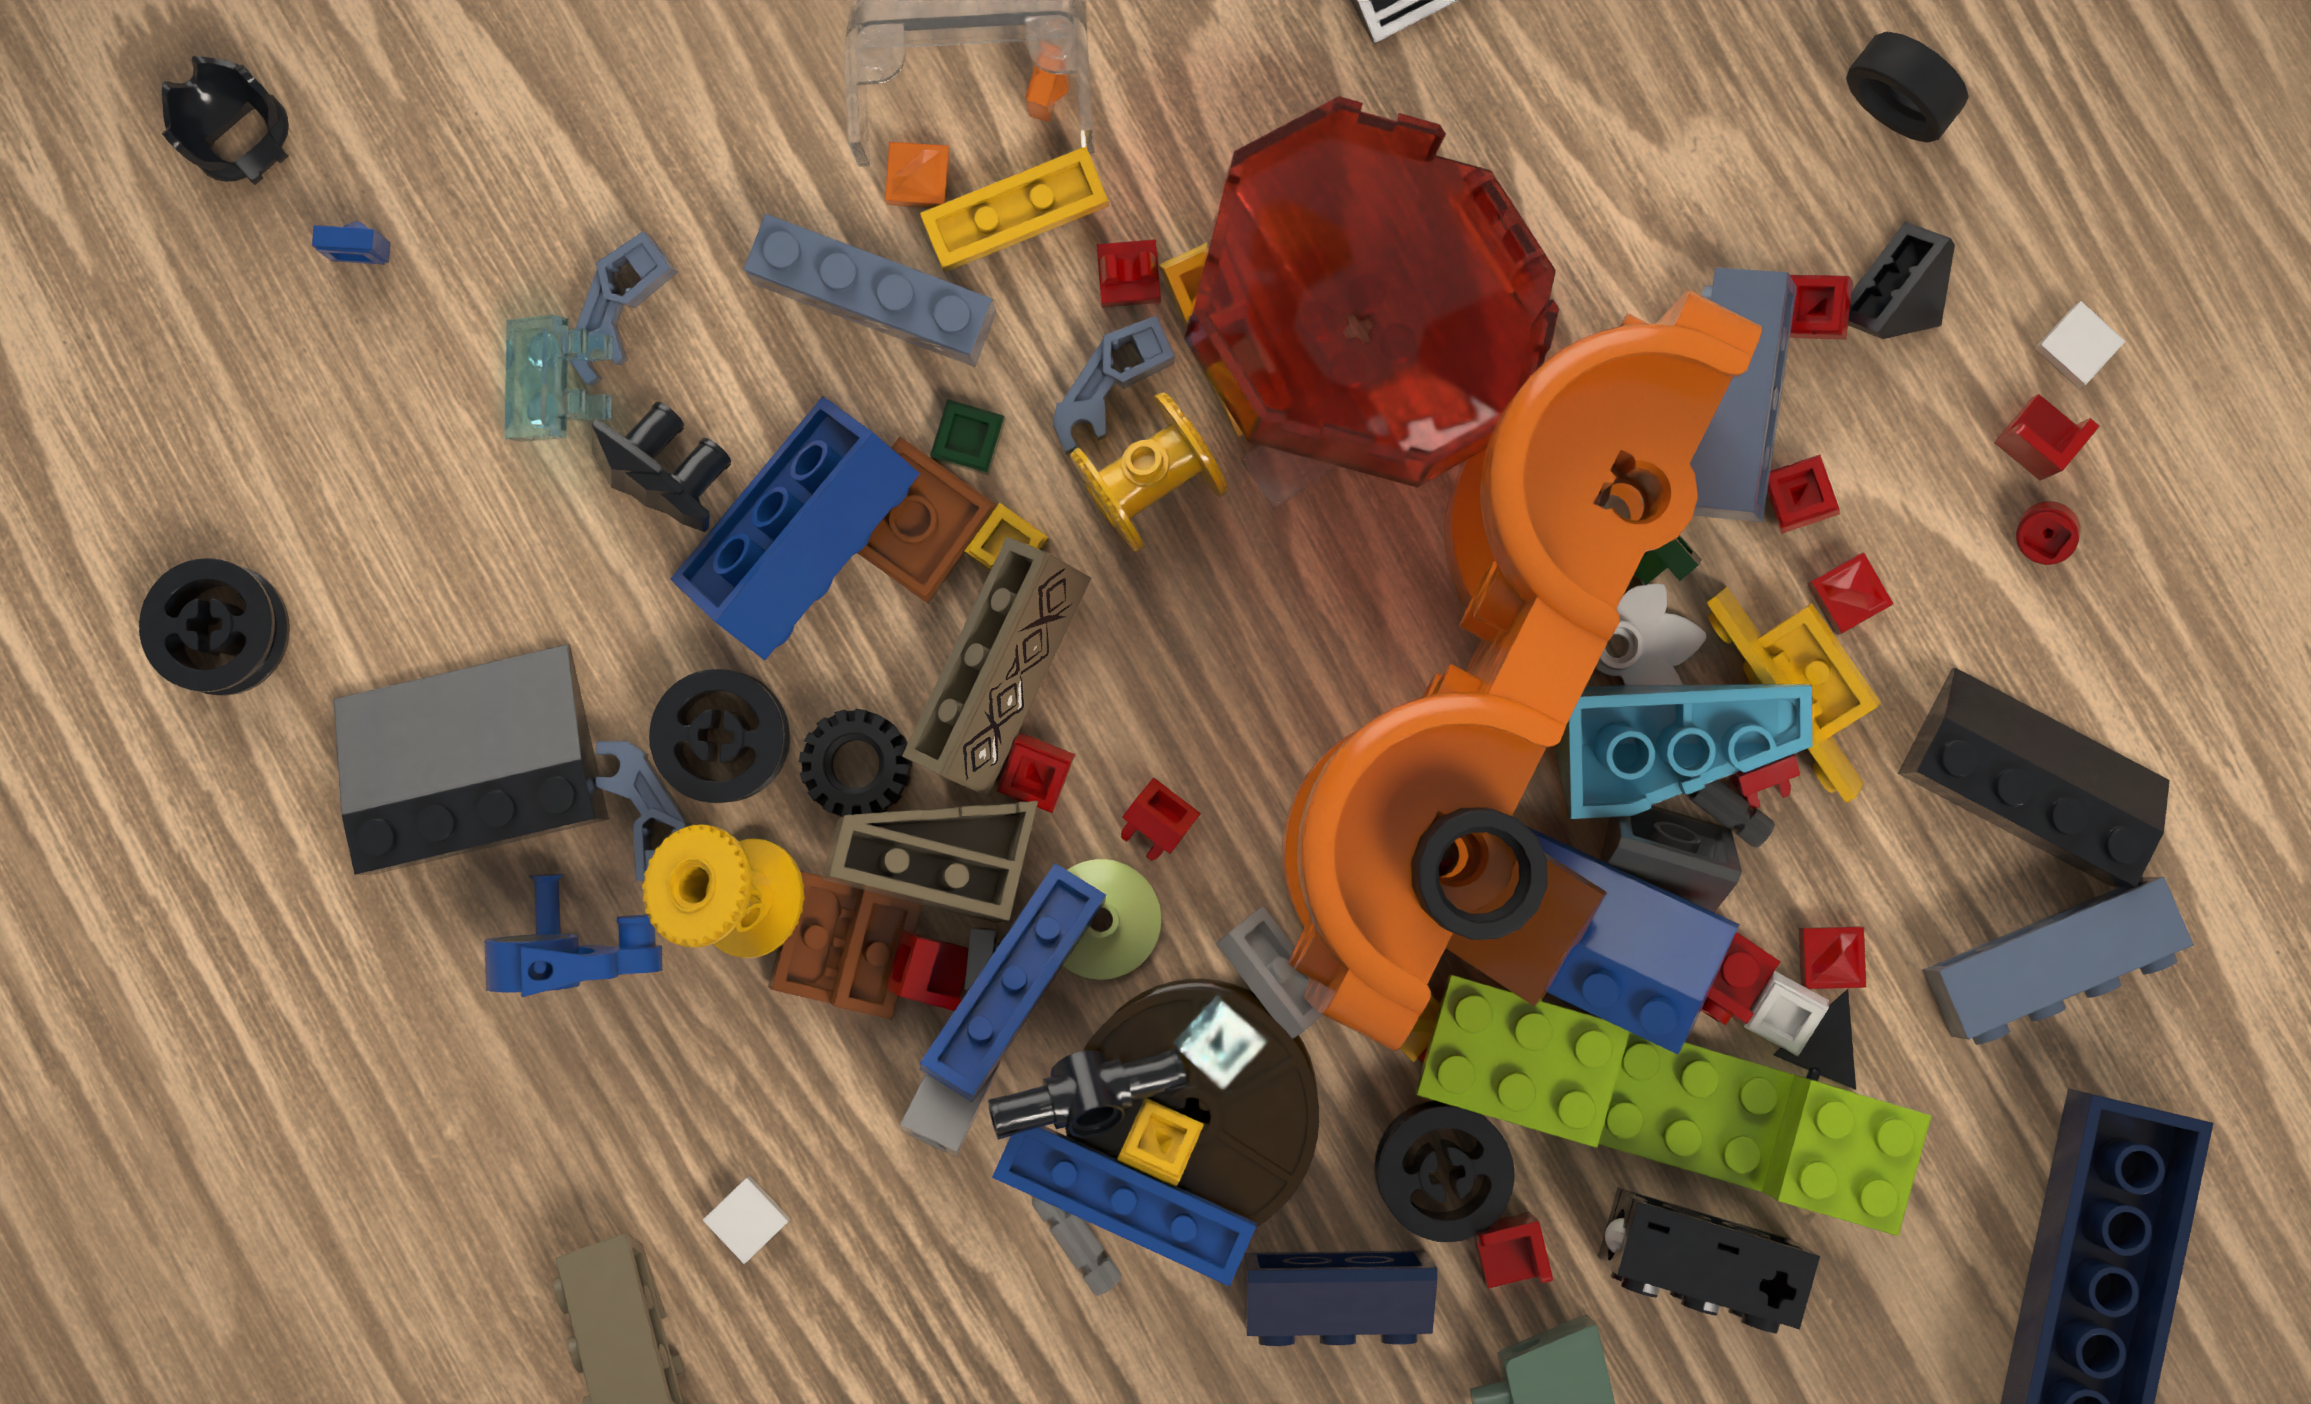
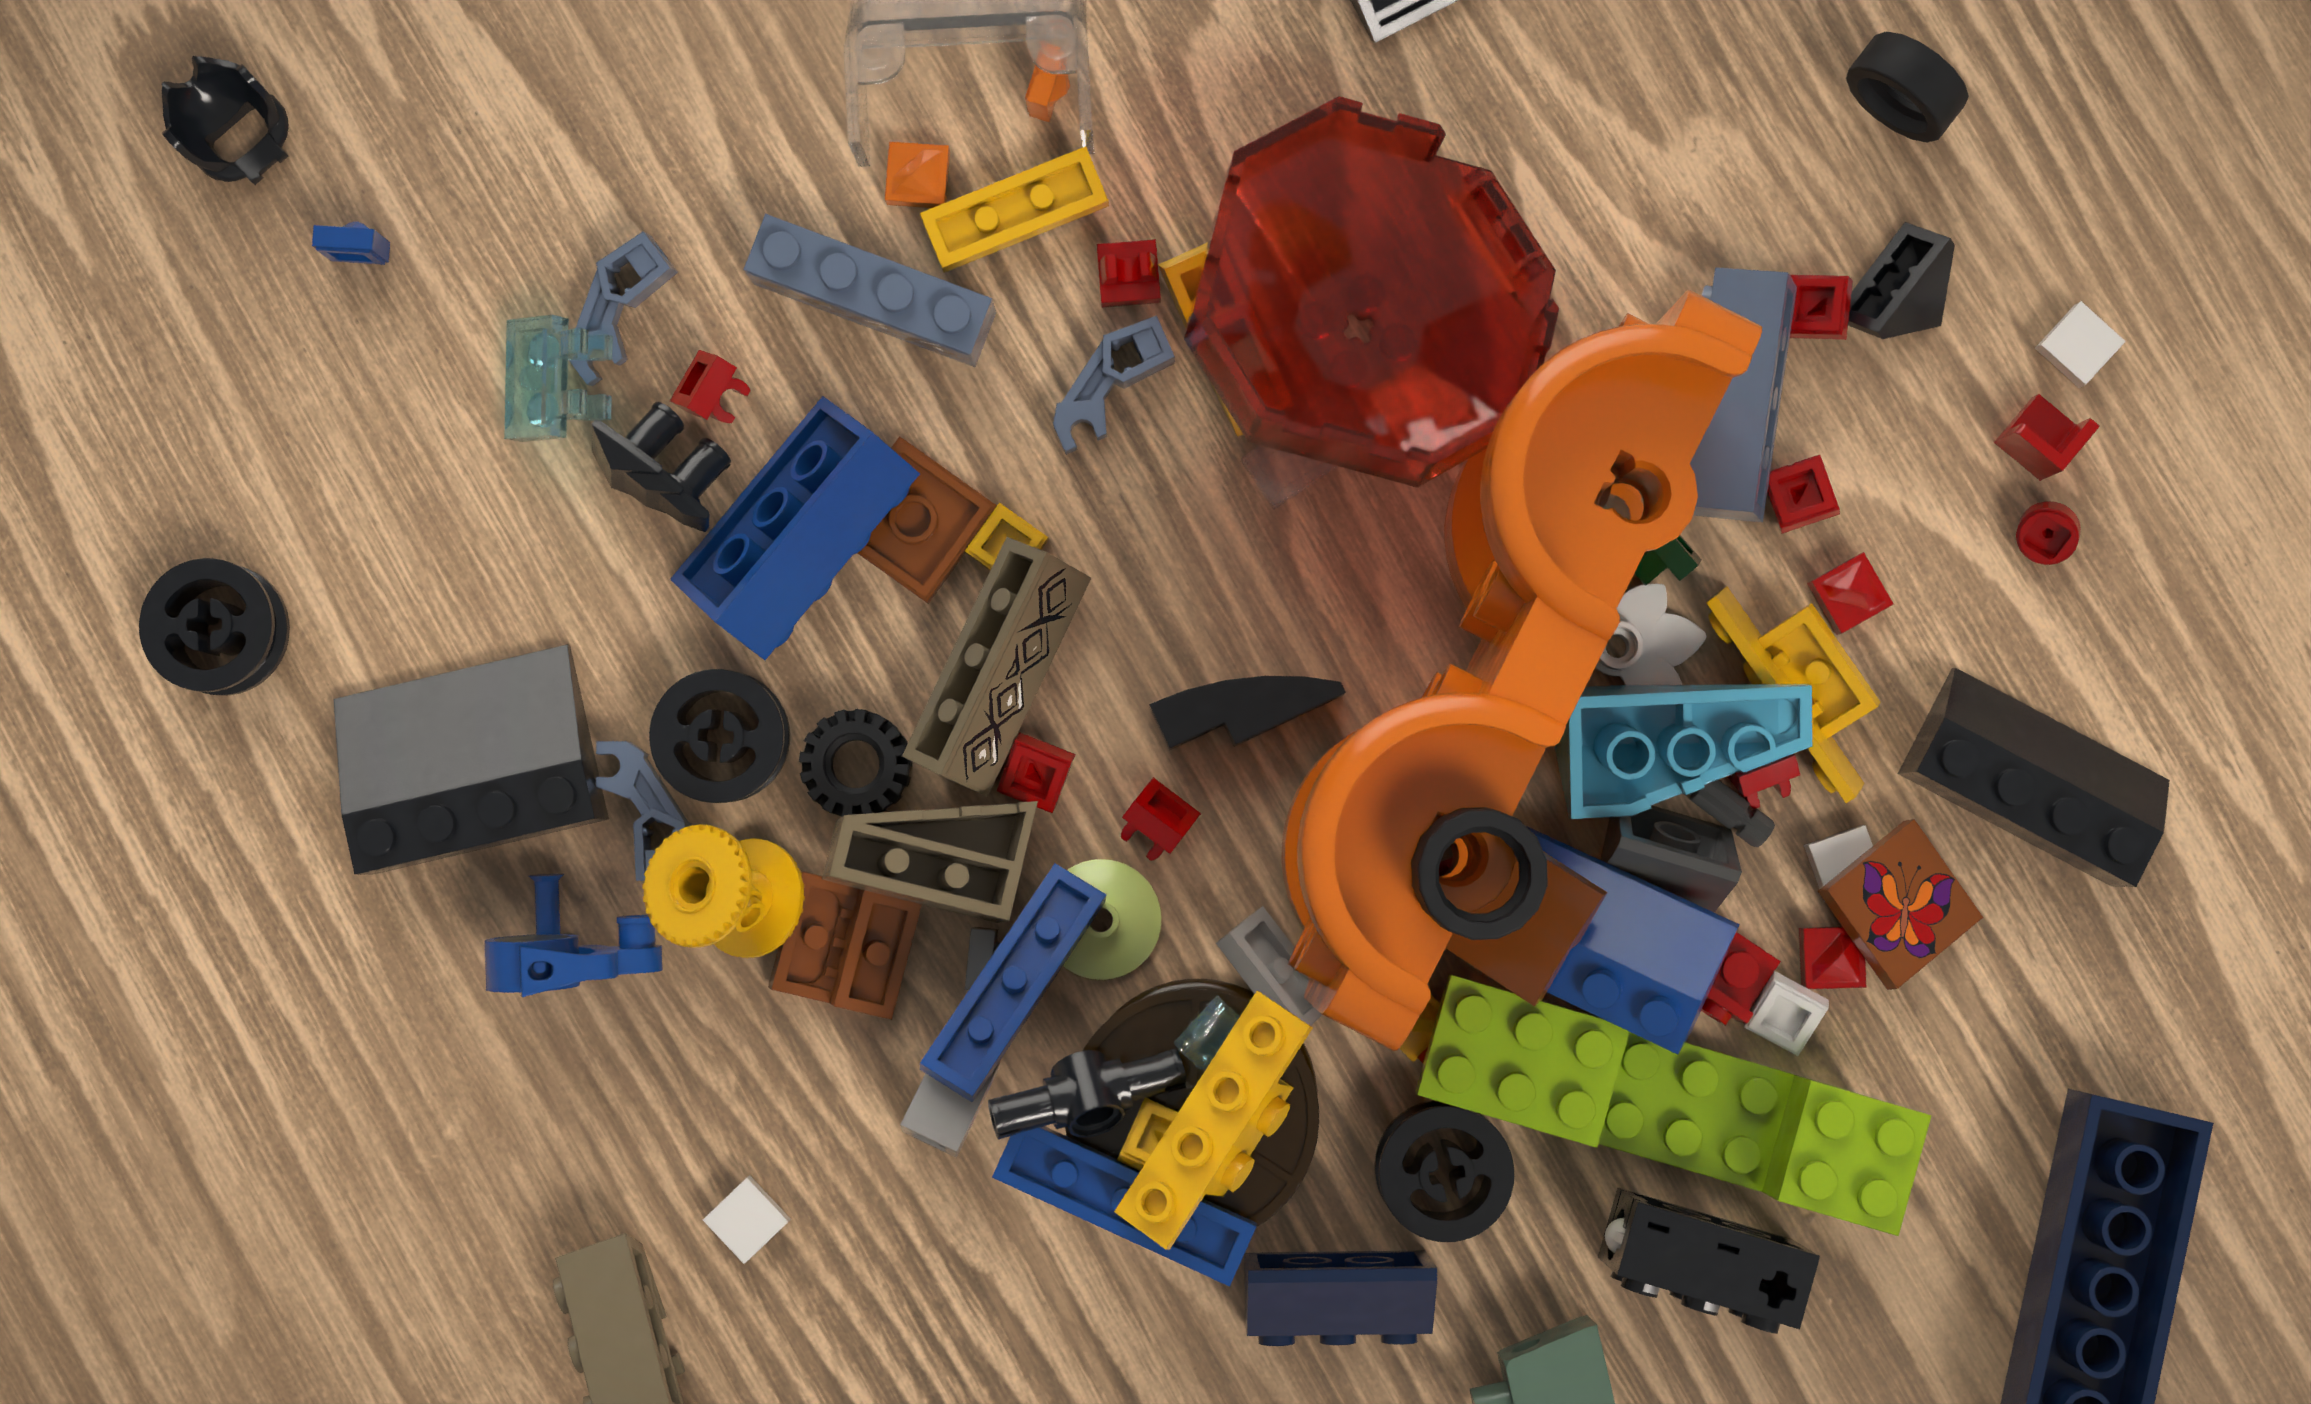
(704, 384): none -> red tile
(928, 970): red panel -> none
(967, 437): dark green tile -> none
(1080, 1247): light grey axle -> none
(1150, 471): yellow hose -> none
(1219, 1123): none -> yellow bracket
(1240, 705): none -> black slope
(1513, 1251): red panel -> none
(1829, 1047): black piece -> none
(1837, 852): none -> white tile
(1900, 904): none -> dark orange tile
(2057, 959): sand blue brick -> none

